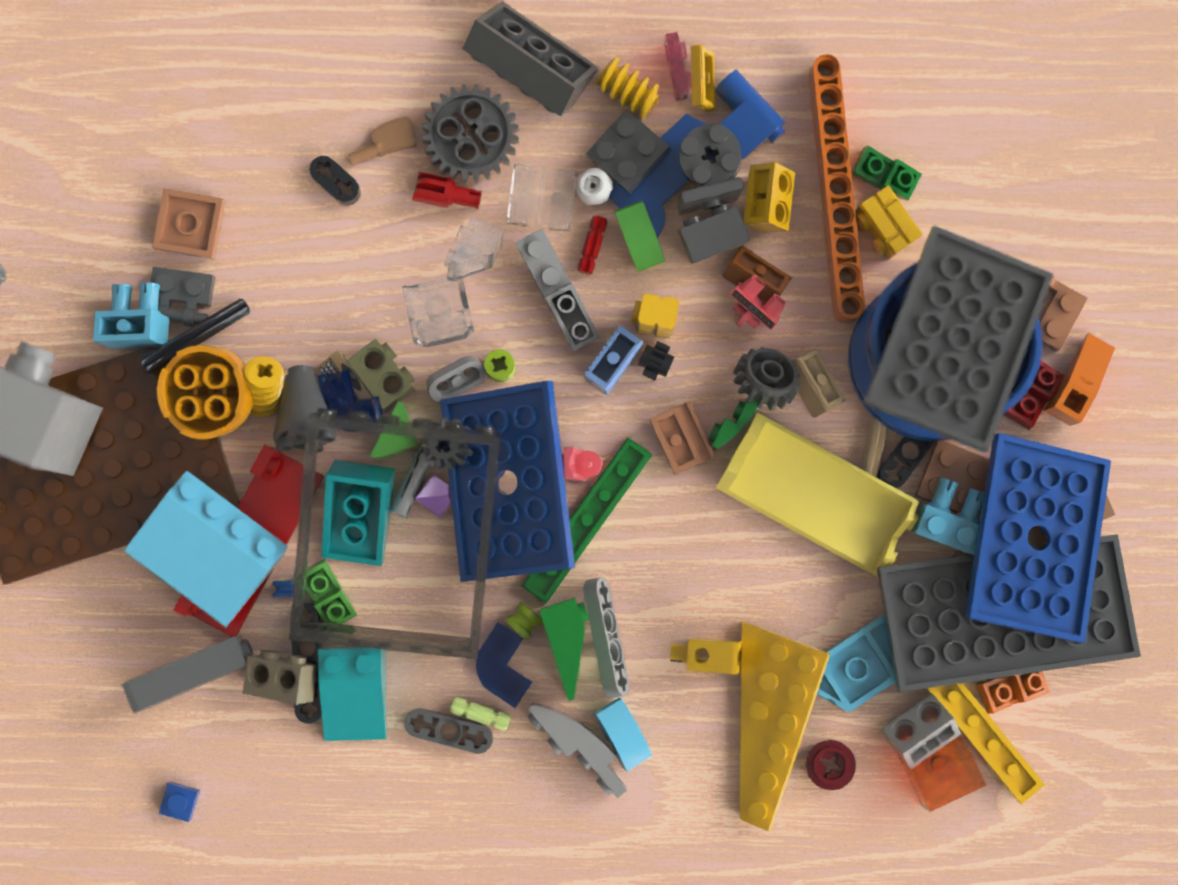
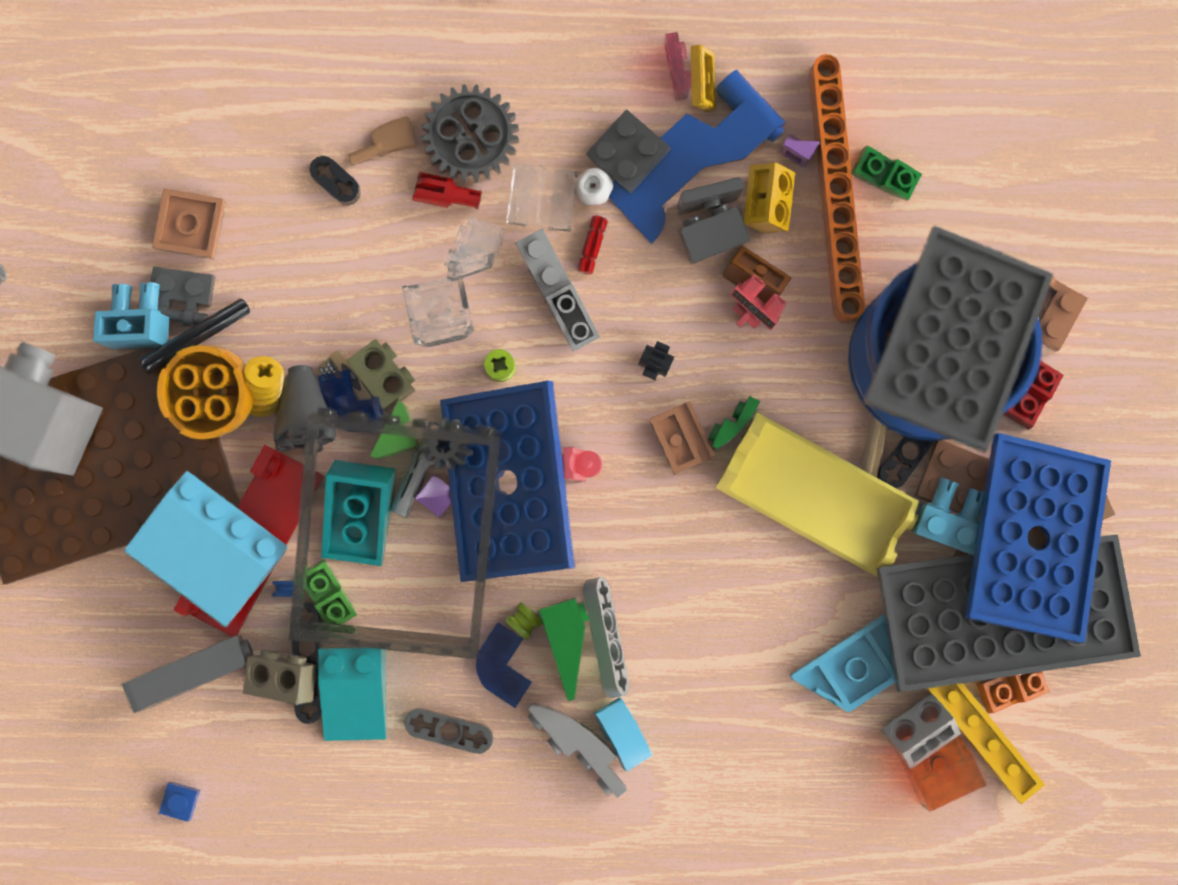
(456, 379): light grey plate -> none
(480, 713): yellowish green axle -> none
(529, 58): dark grey slope -> none
(593, 512): green tile -> none
(613, 360): medium blue brick -> none
(628, 88): yellow piece -> none
(639, 235): bright green slope -> none
(655, 315): yellow brick -> none
(713, 139): dark grey brick -> none
(723, 655): yellow torso -> none
(767, 377): dark grey gear -> none
(776, 702): yellow wing -> none
(798, 150): none -> medium lavender slope
(817, 384): tan slope -> none
(833, 779): dark red gear -> none
(887, 223): yellow brick -> none
(1081, 381): orange slope -> none

